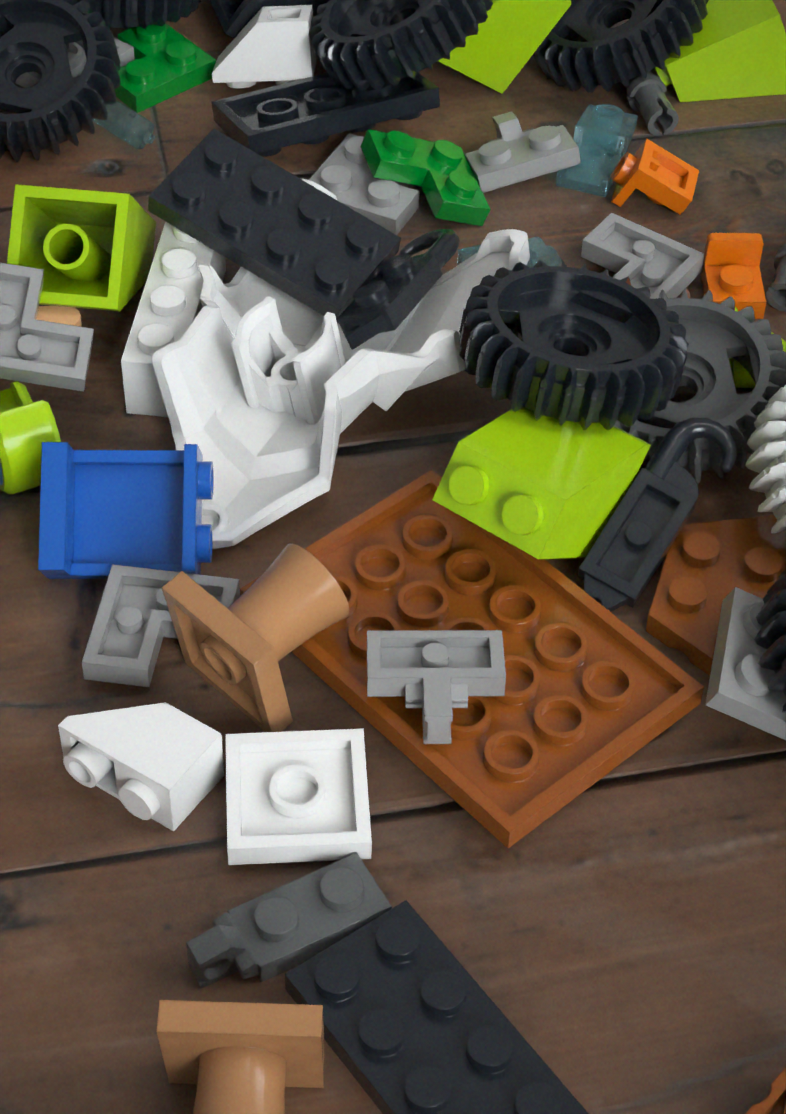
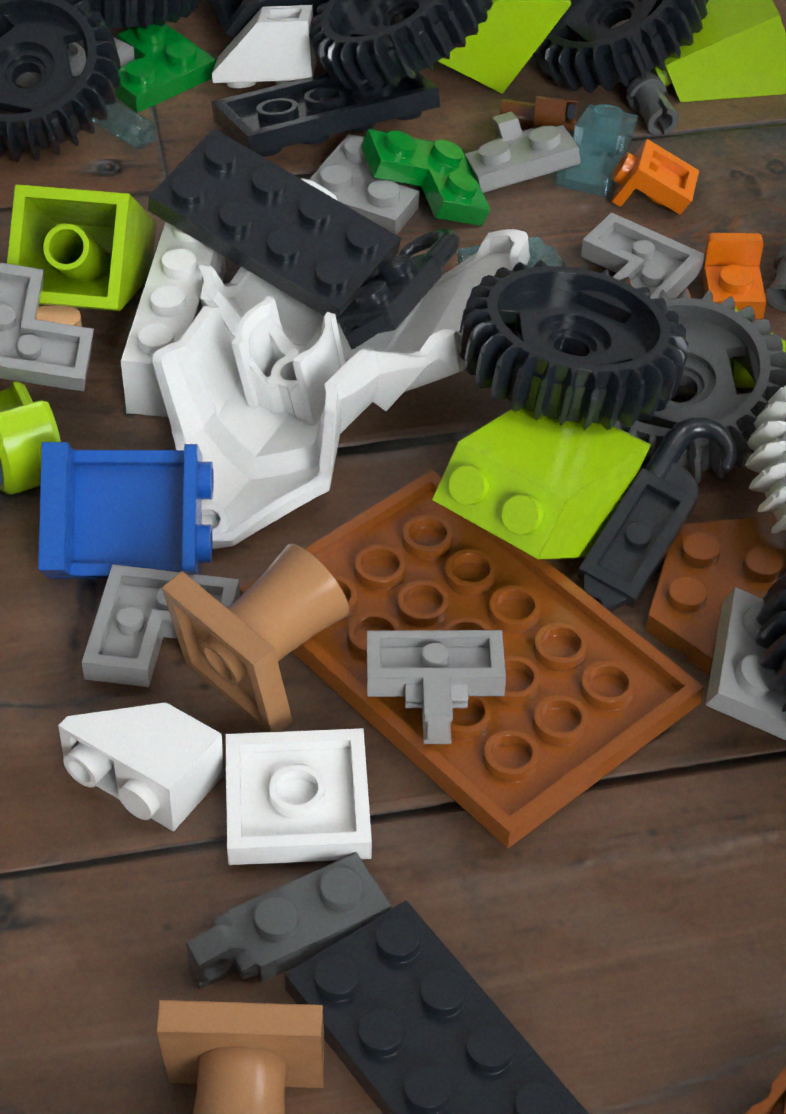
(543, 112): none -> reddish brown piece

